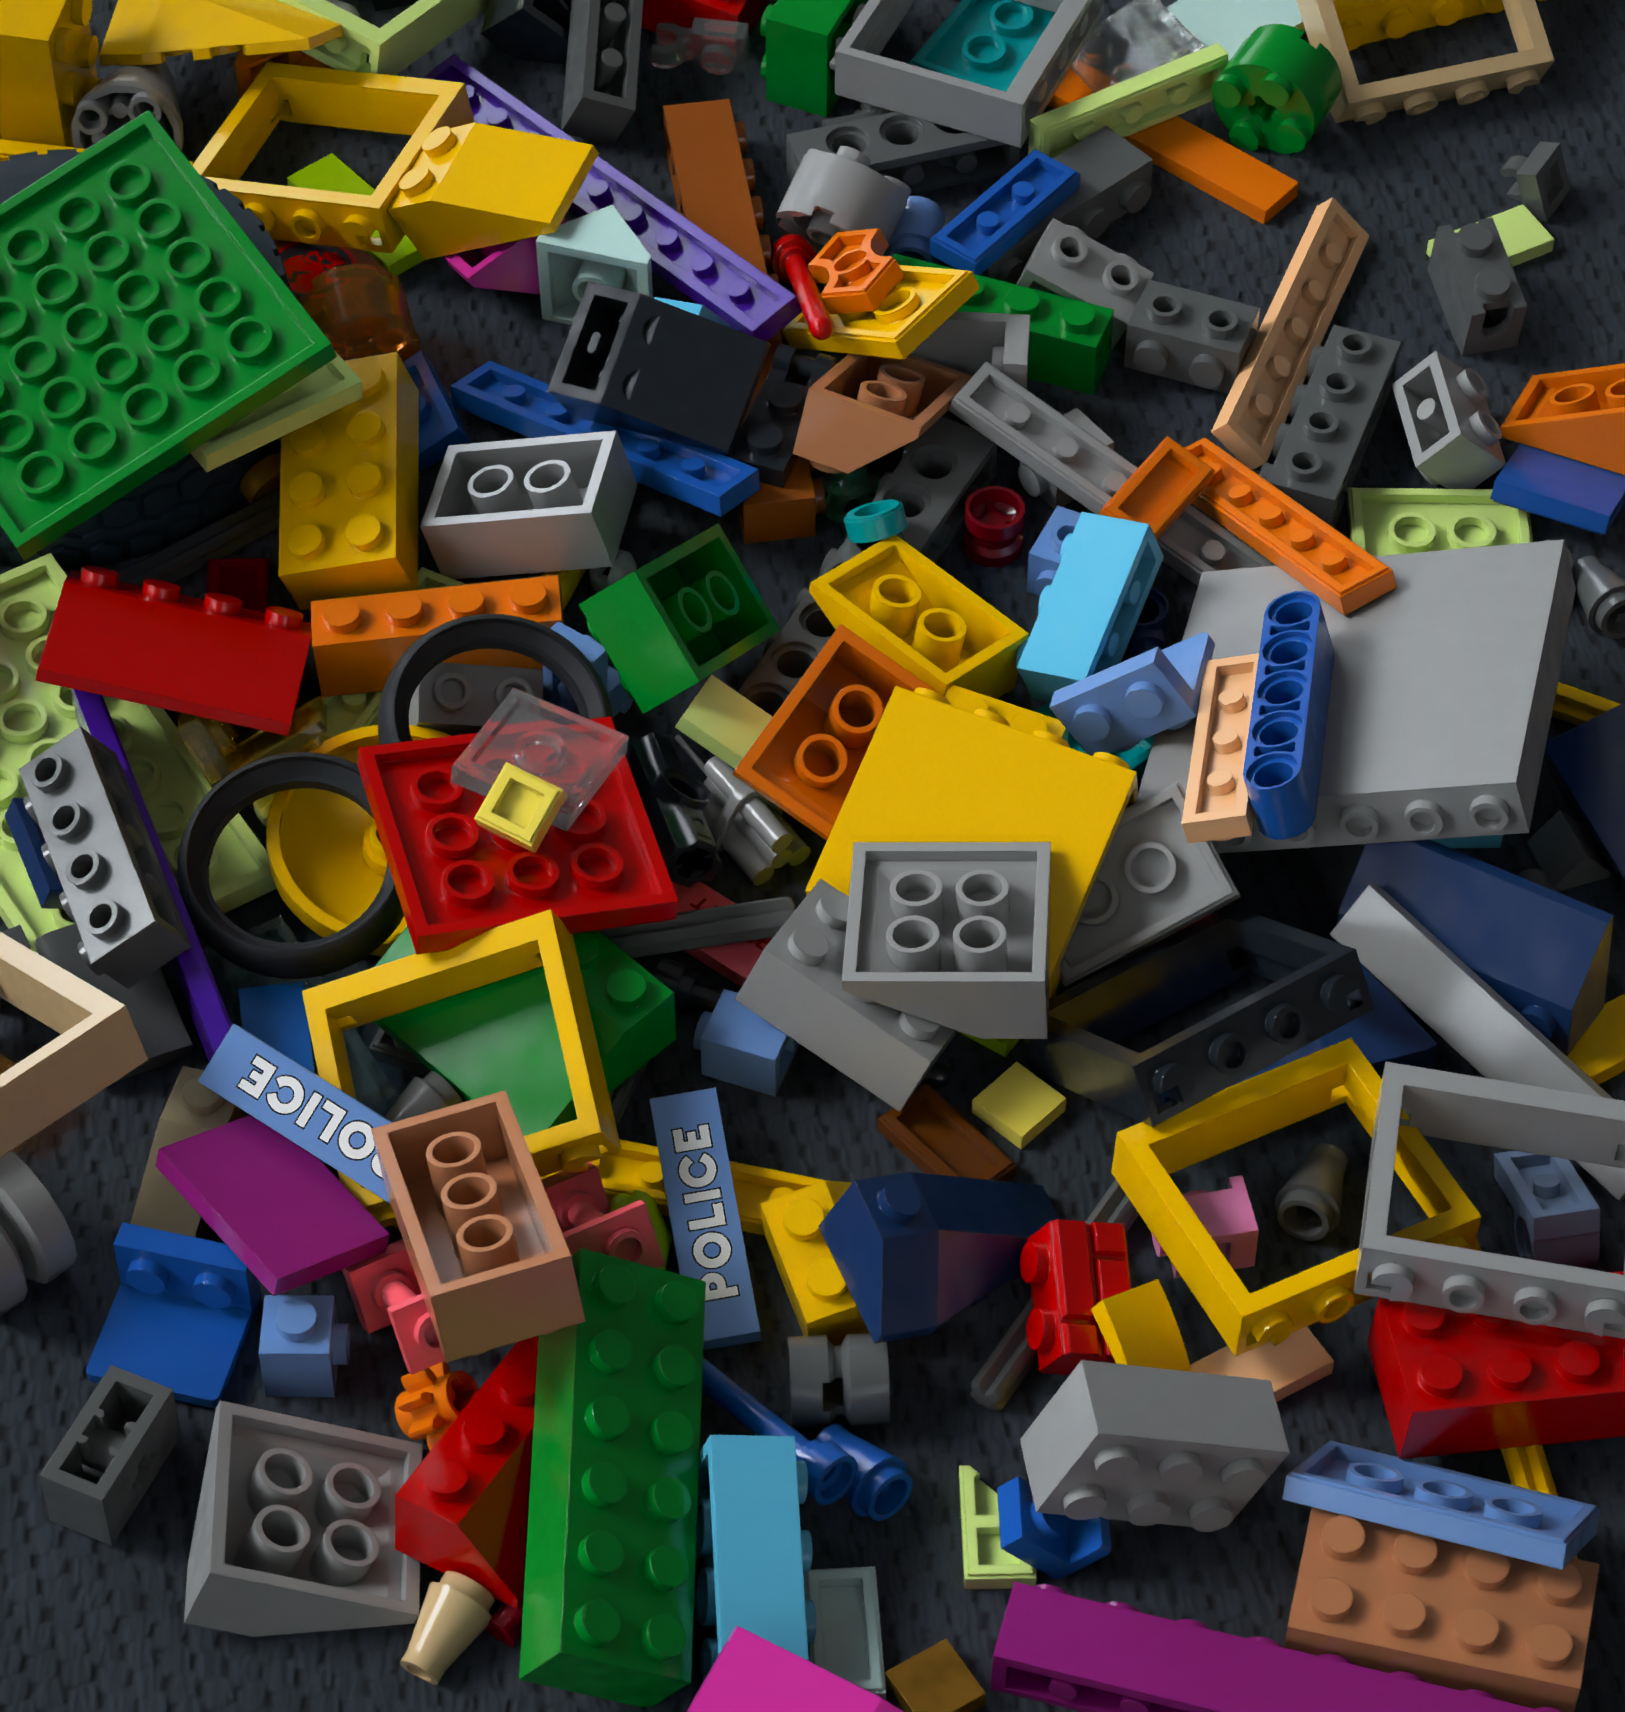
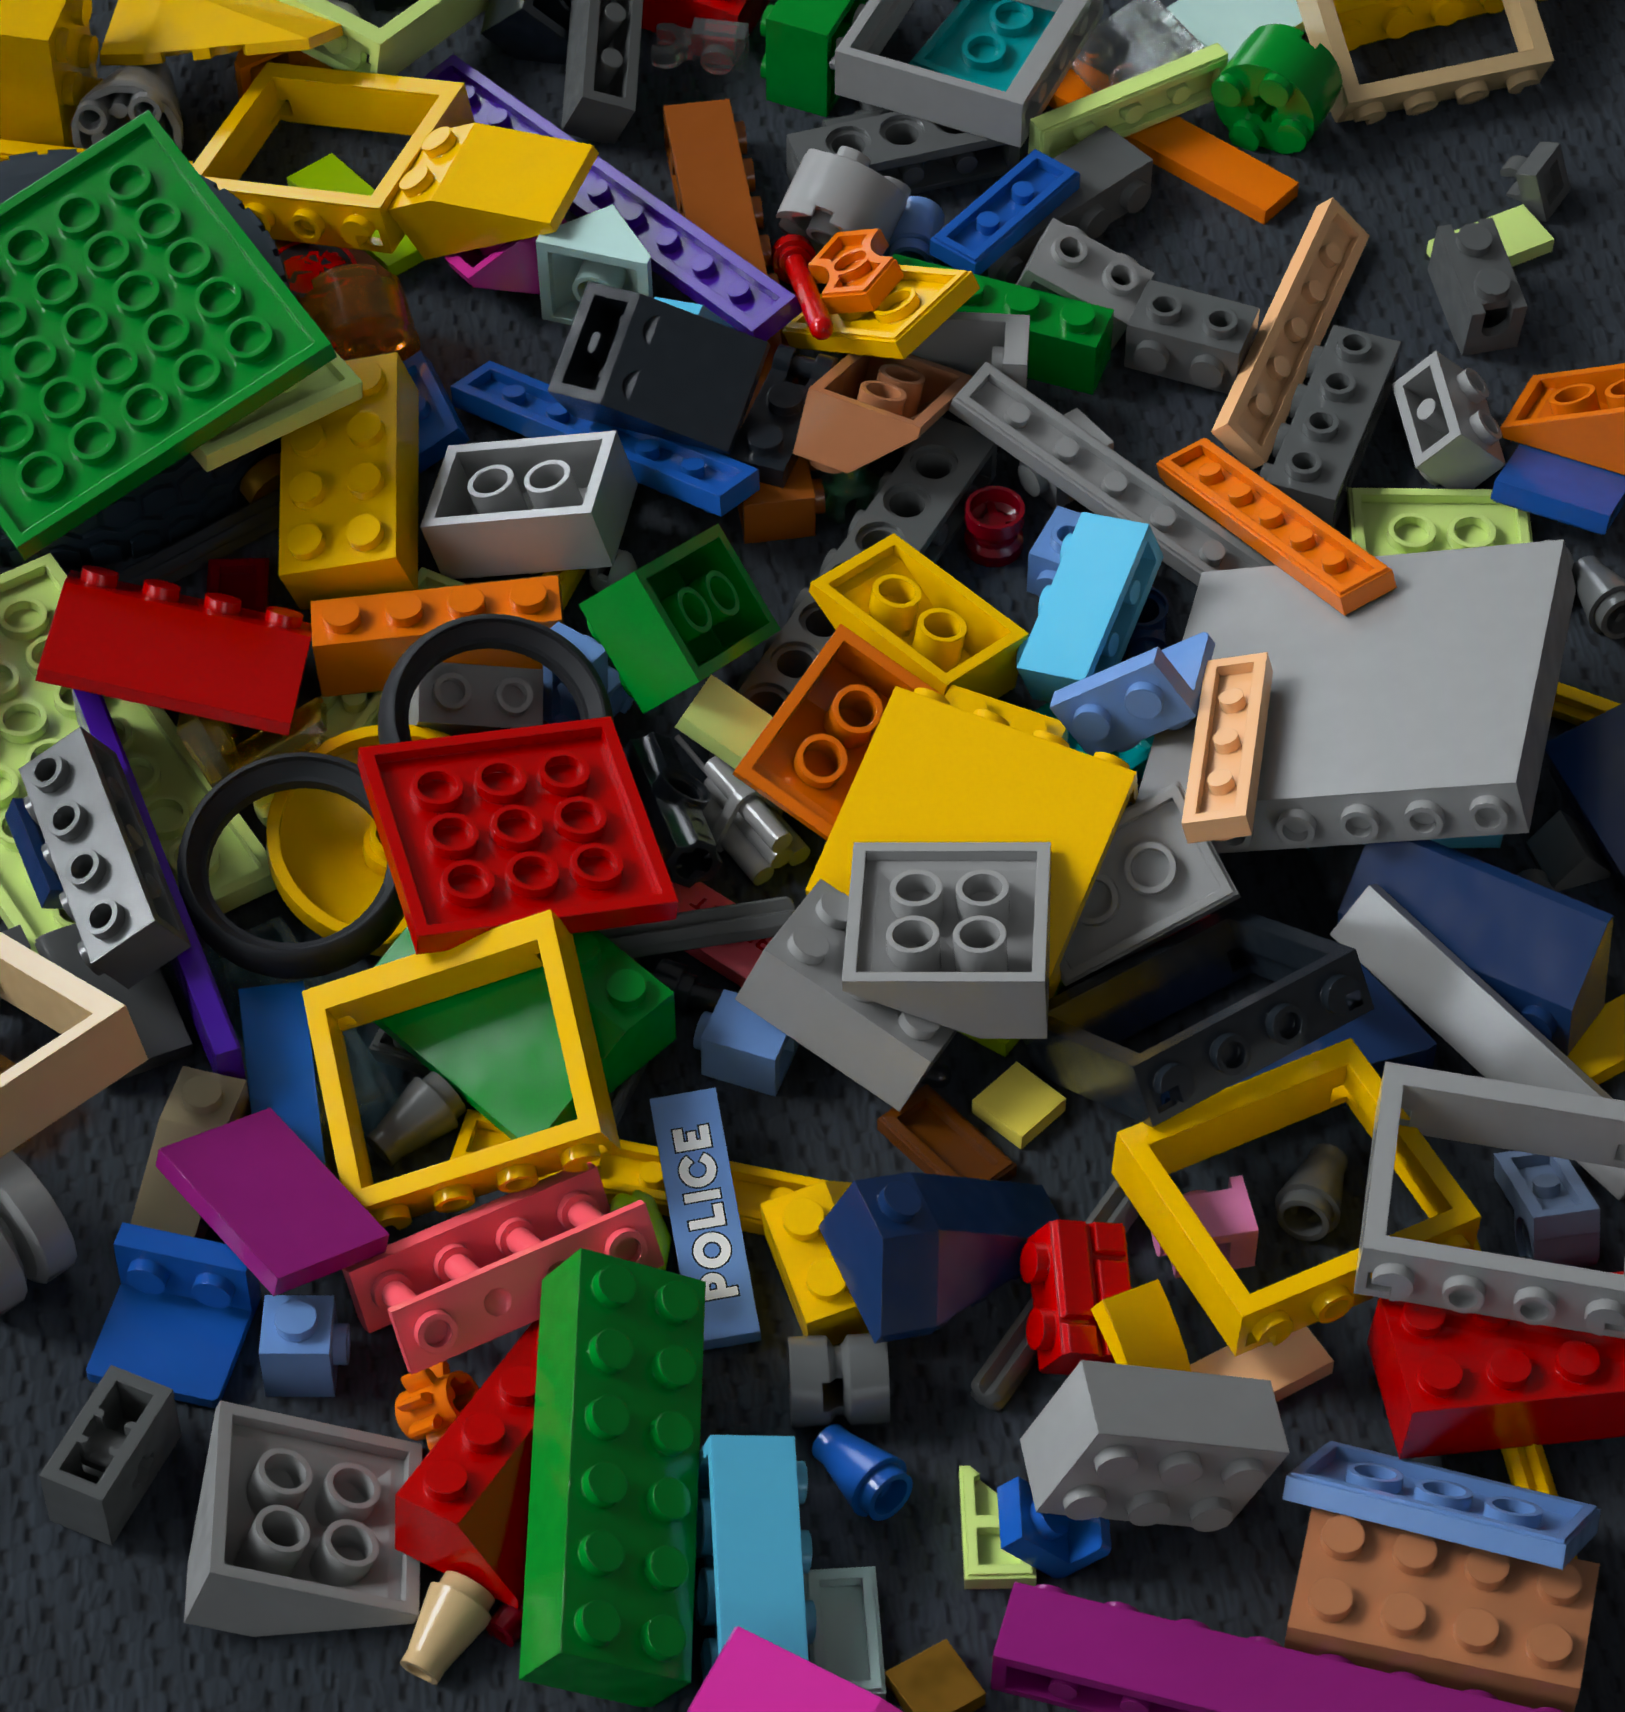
(298, 1105): medium blue tile -> none
(478, 1226): nougat brick -> none
(520, 807): light yellow tile -> none
(545, 743): clear tile -> none
(828, 1465): blue piece -> none
(875, 521): teal tile -> none
(1160, 488): orange tile -> none
(1289, 715): blue beam -> none

